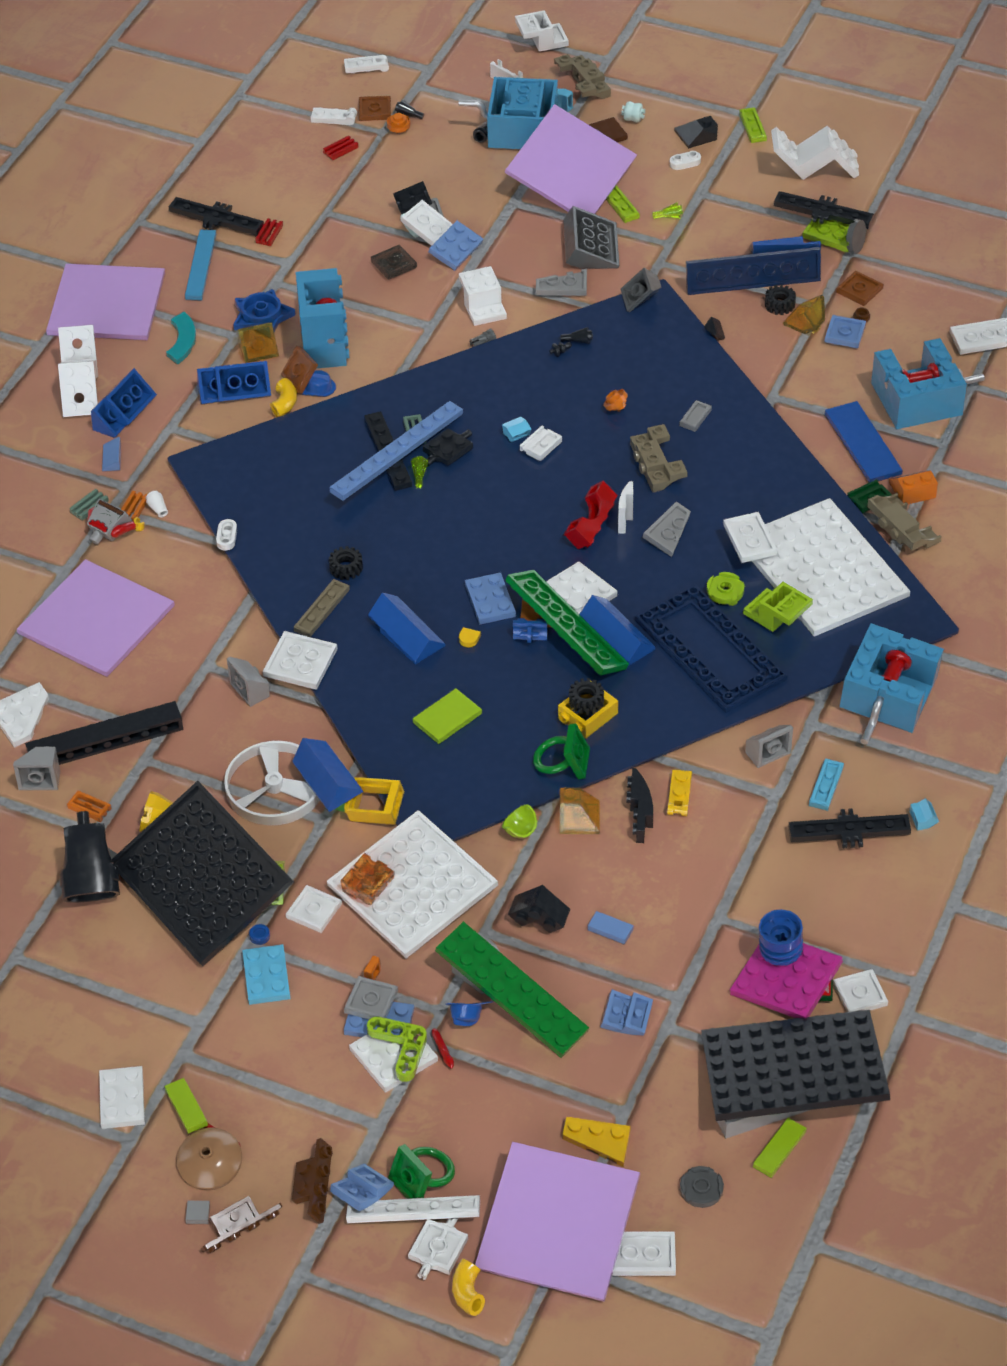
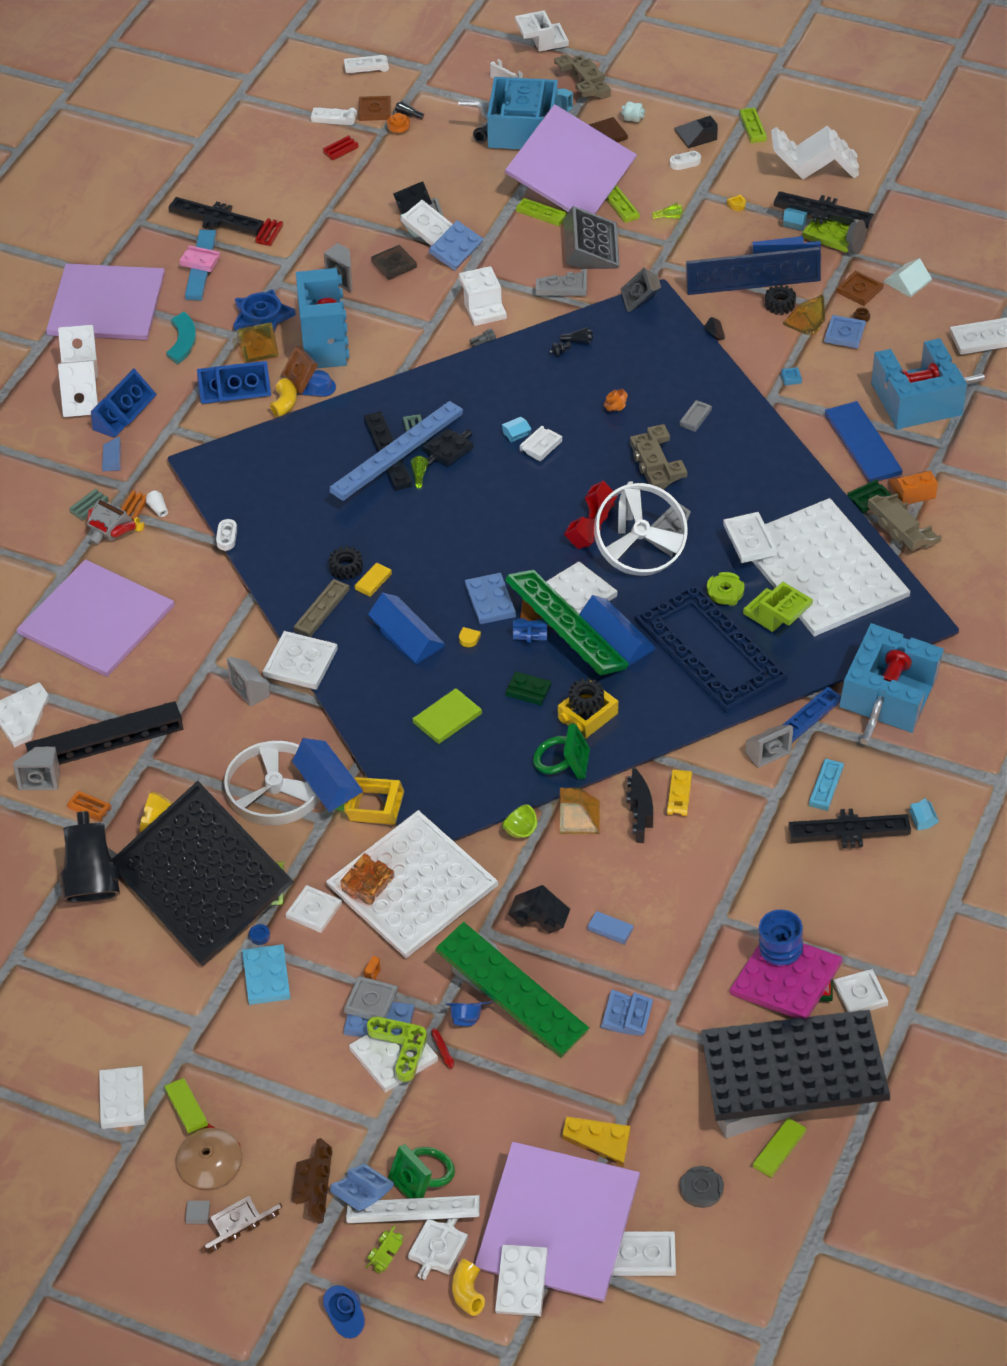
(199, 258): none -> bright pink plate
(339, 258): none -> light grey slope
(344, 1310): none -> blue piece
(373, 579): none -> yellow tile
(388, 1242): none -> lime hinge
(521, 1280): none -> white plate
(528, 688): none -> dark green plate
(541, 212): none -> lime tile
(642, 529): none -> white piece
(737, 203): none -> yellow tile
(791, 376): none -> dark azure tile
(794, 219): none -> medium azure piece
(813, 712): none -> blue plate
(909, 278): none -> light aqua slope

